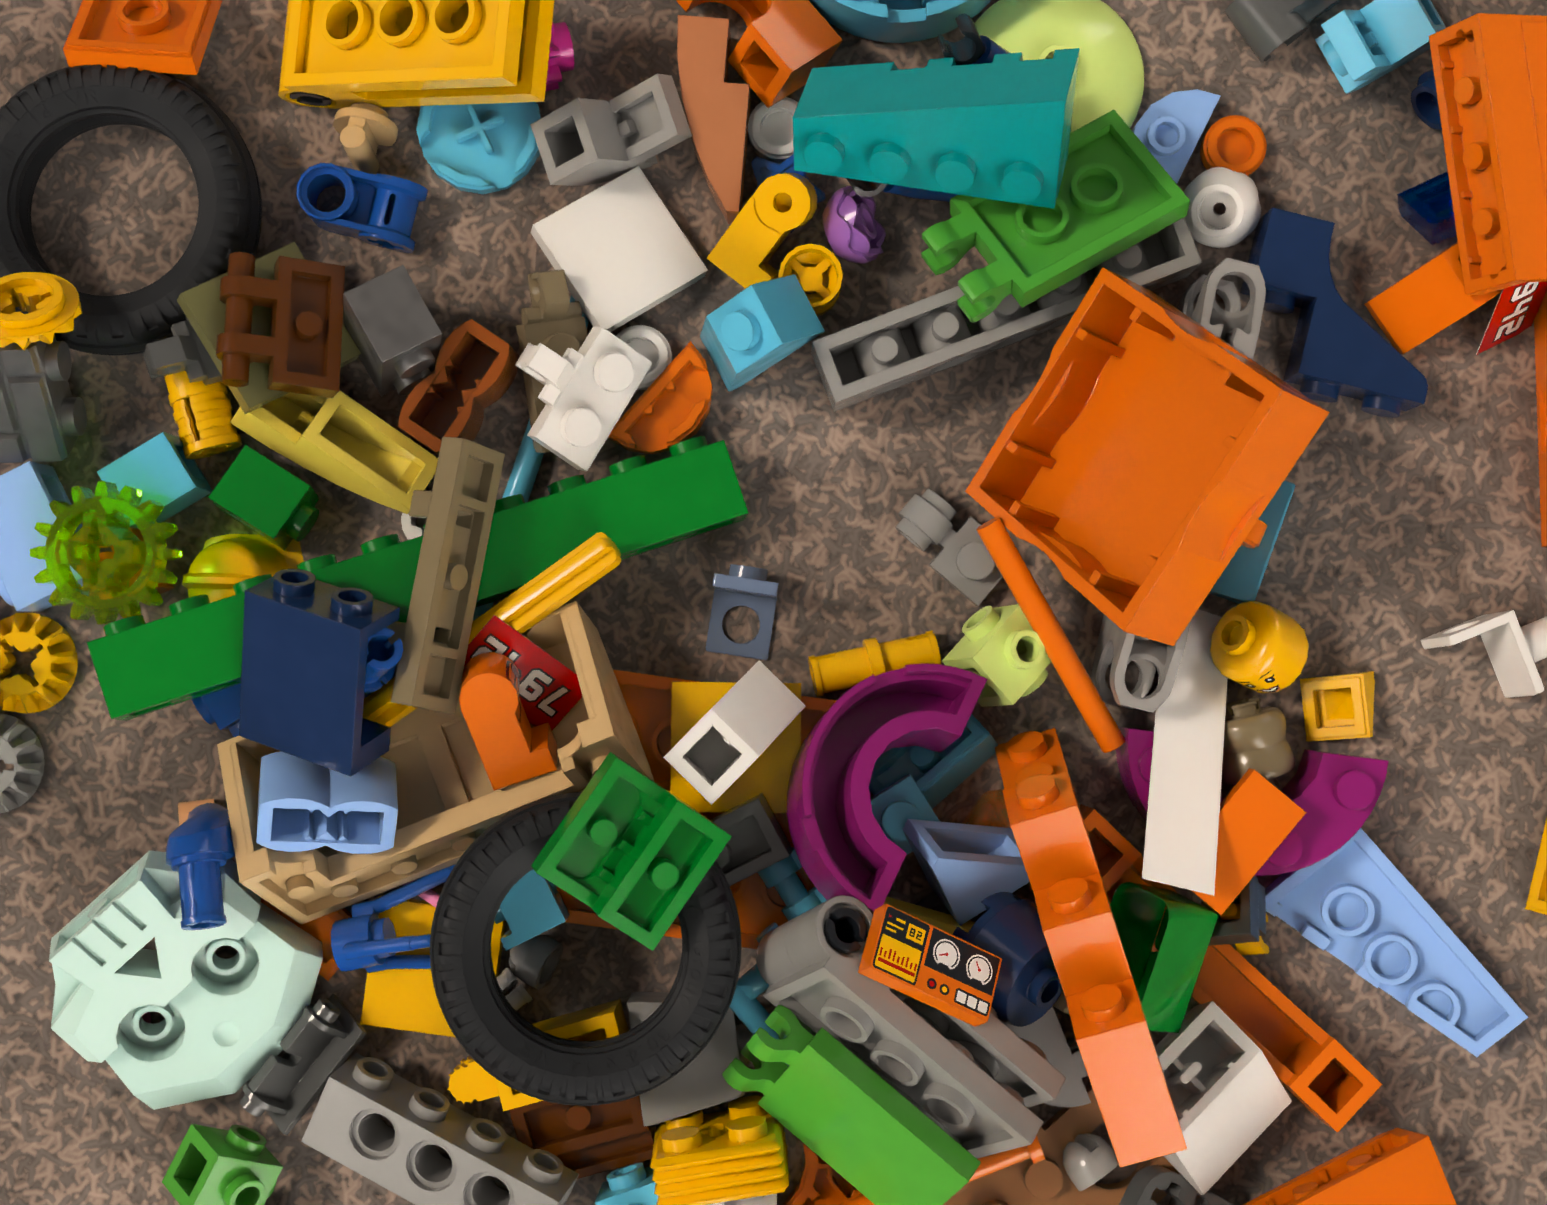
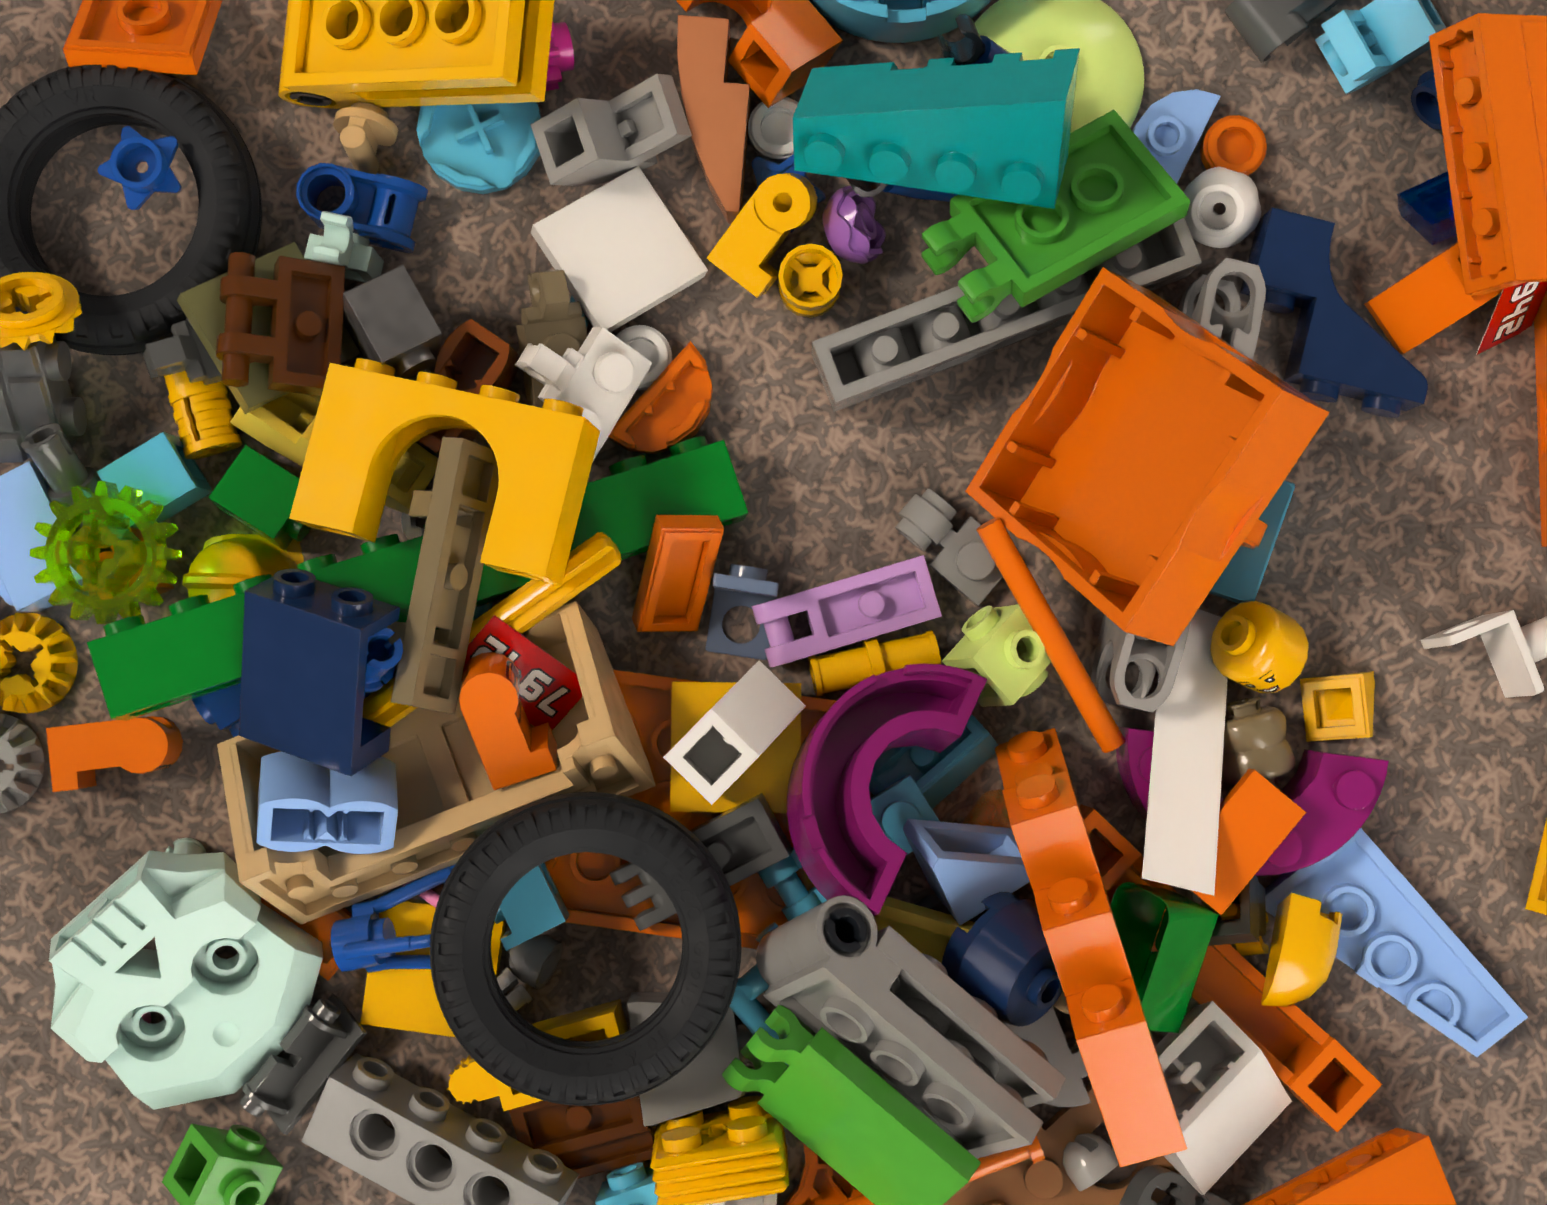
(58, 463): none -> dark grey pin
(129, 154): none -> blue plate
(135, 745): none -> orange leg
(197, 853): blue arm -> none
(344, 248): none -> light aqua plate
(374, 418): none -> yellow arch
(631, 851): green slope -> none
(677, 573): none -> orange tile
(759, 329): medium azure slope -> none
(849, 610): none -> lavender plate
(930, 965): tile -> none
(1300, 950): none -> yellow brick

